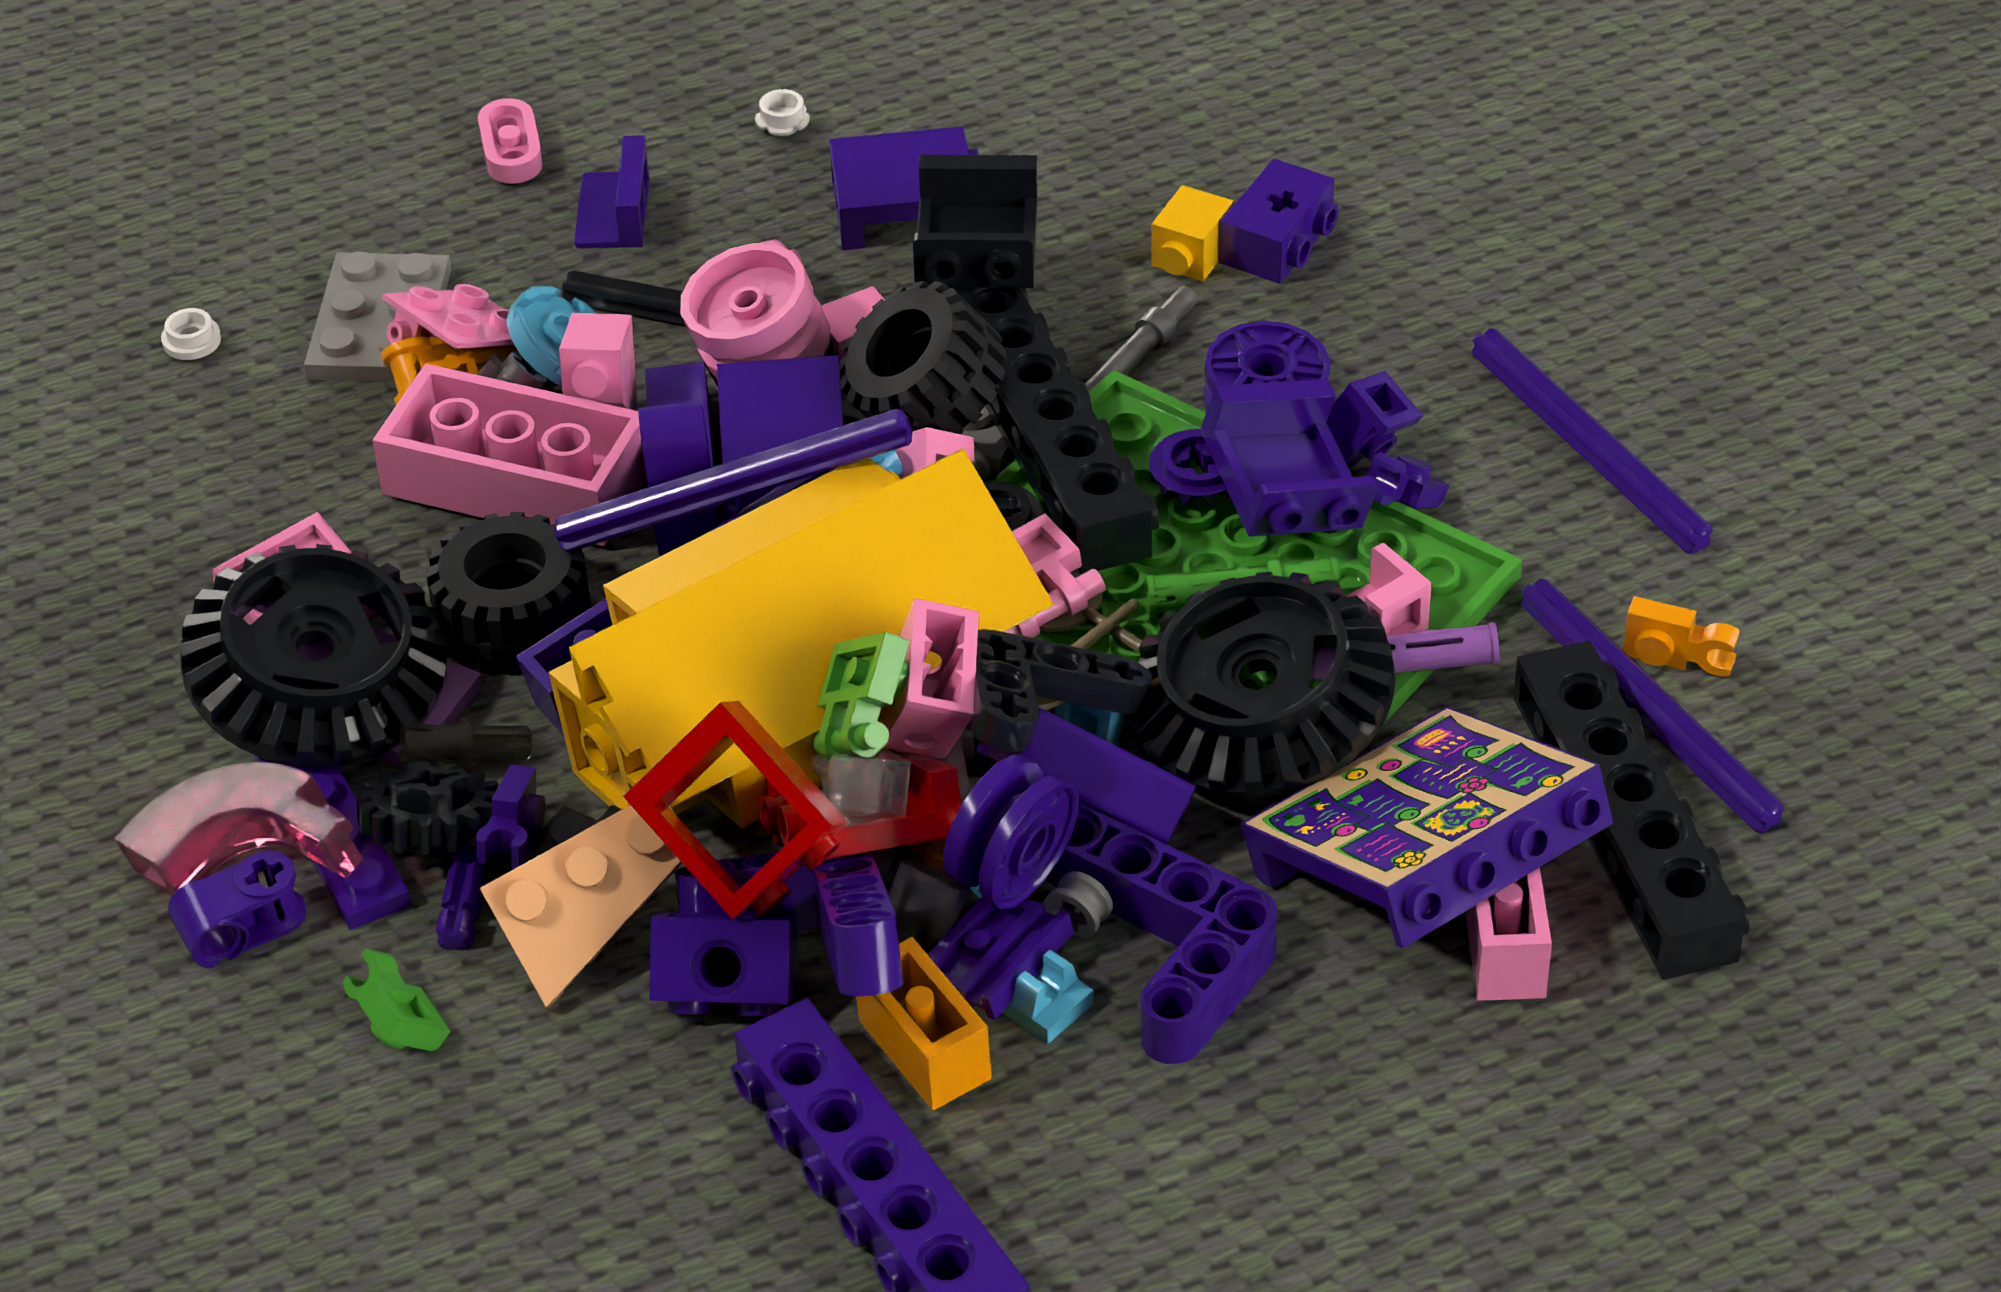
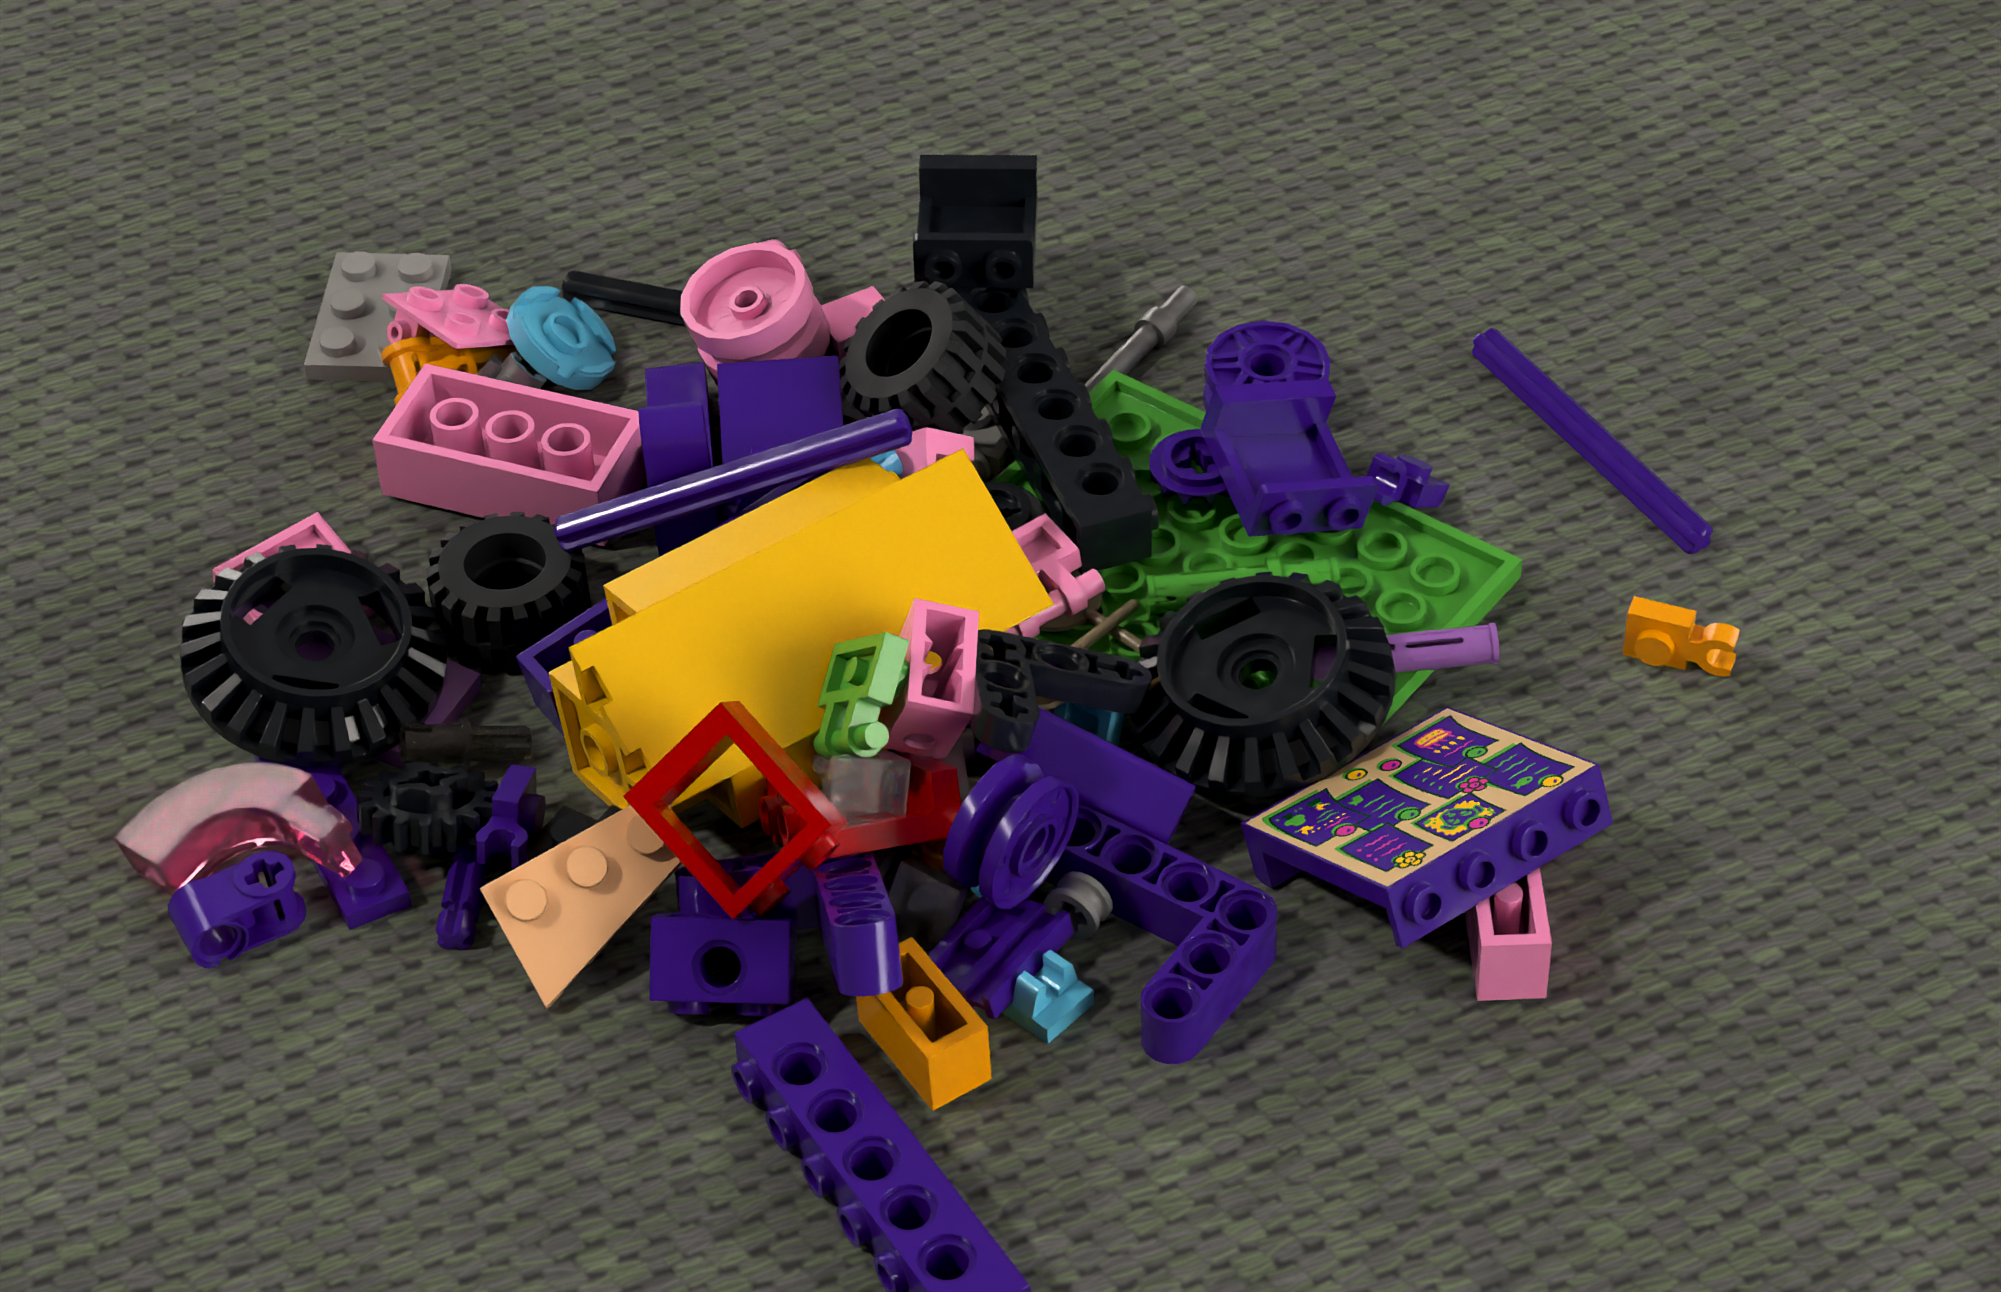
(190, 334): white plate -> none
(397, 1011): bright green plate -> none
(510, 141): bright pink plate -> none
(599, 359): bright pink slope -> none
(615, 203): dark purple panel -> none
(782, 113): white plate -> none
(879, 176): dark purple panel -> none
(1188, 233): yellow brick -> none
(1277, 221): dark purple brick -> none
(1368, 416): dark purple brick -> none
(1396, 593): bright pink panel -> none
(1652, 848): black brick -> none
(1659, 710): dark purple axle -> none

